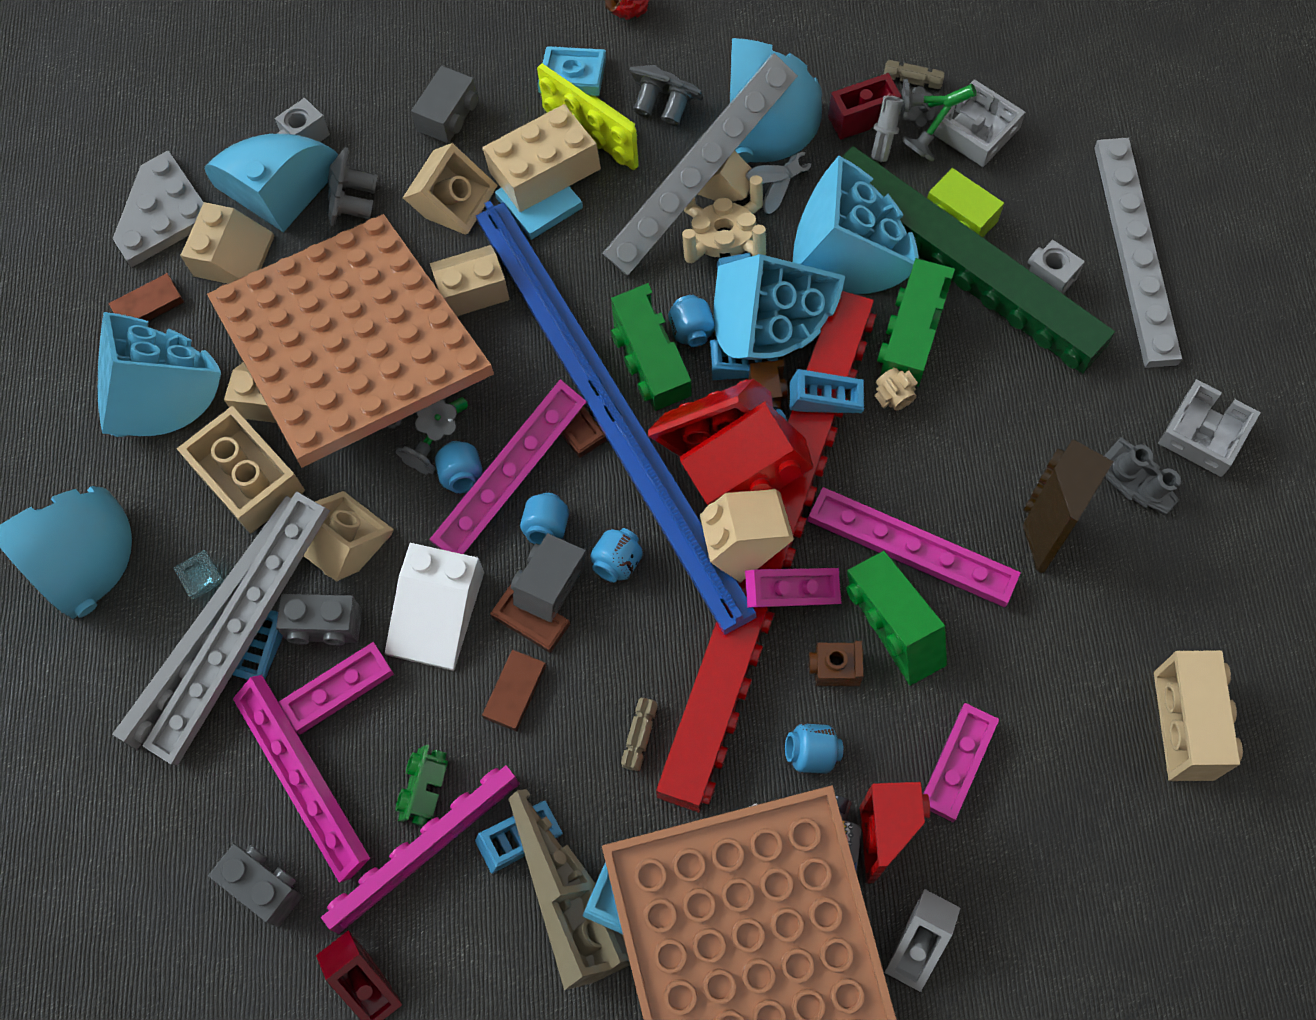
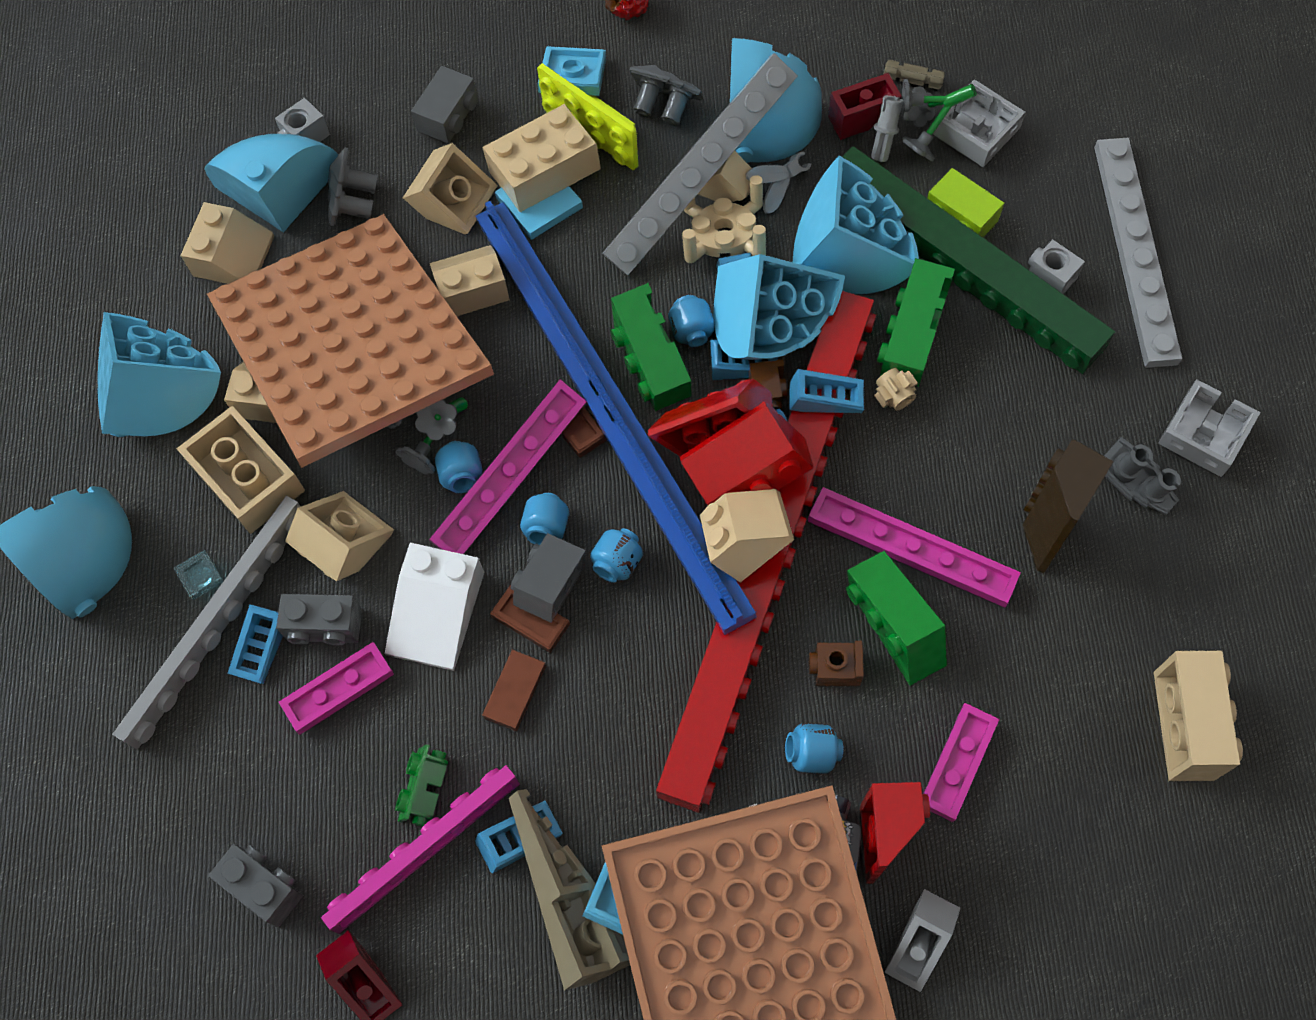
(149, 299): copper tile -> none
(157, 210): light grey plate -> none
(236, 629): light grey plate -> none
(301, 779): dark pink plate -> none
(639, 734): dark tan axle -> none
(792, 587): dark pink plate -> none

